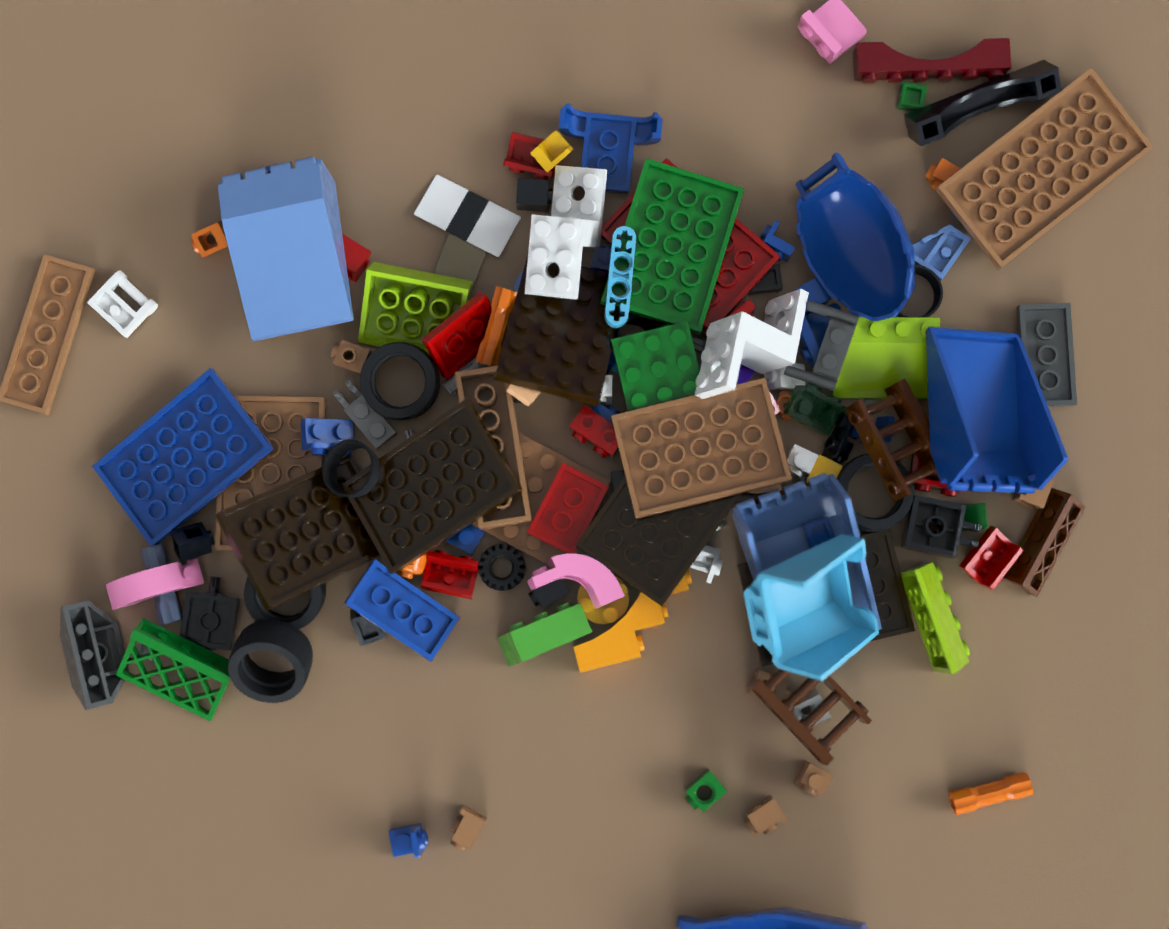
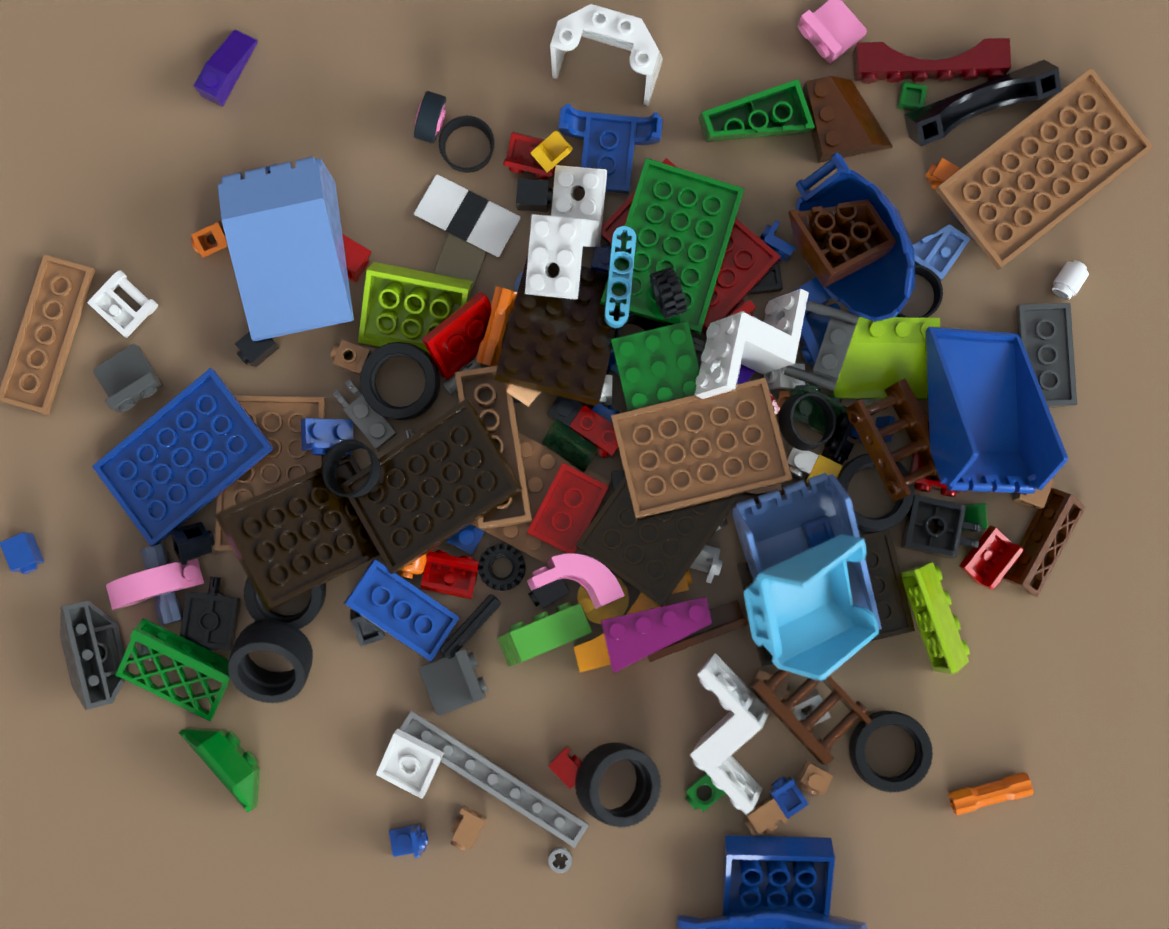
(22, 553): none -> blue brick
(127, 378): none -> dark grey bracket
(225, 67): none -> dark purple slope
(227, 761): none -> green wedge
(255, 351): none -> black brick
(409, 763): none -> white plate
(430, 117): none -> black wheel
(453, 682): none -> dark grey bracket
(461, 122): none -> black tyre
(470, 626): none -> black axle
(498, 781): none -> light grey plate
(552, 857): none -> light grey bush
(564, 410): none -> black brick
(565, 767): none -> red brick
(570, 445): none -> clear green bracket
(613, 29): none -> white windscreen
(641, 801): none -> black tyre
(647, 631): none -> magenta wedge
(668, 293): none -> black tyre
(717, 745): none -> white bracket
(723, 618): none -> reddish brown fence
(763, 114): none -> green wedge
(777, 873): none -> blue slope
(787, 427): none -> black tyre
(788, 796): none -> blue bracket
(840, 238): none -> reddish brown wedge
(841, 119): none -> reddish brown wedge
(921, 761): none -> black tyre
(1070, 279): none -> white brick

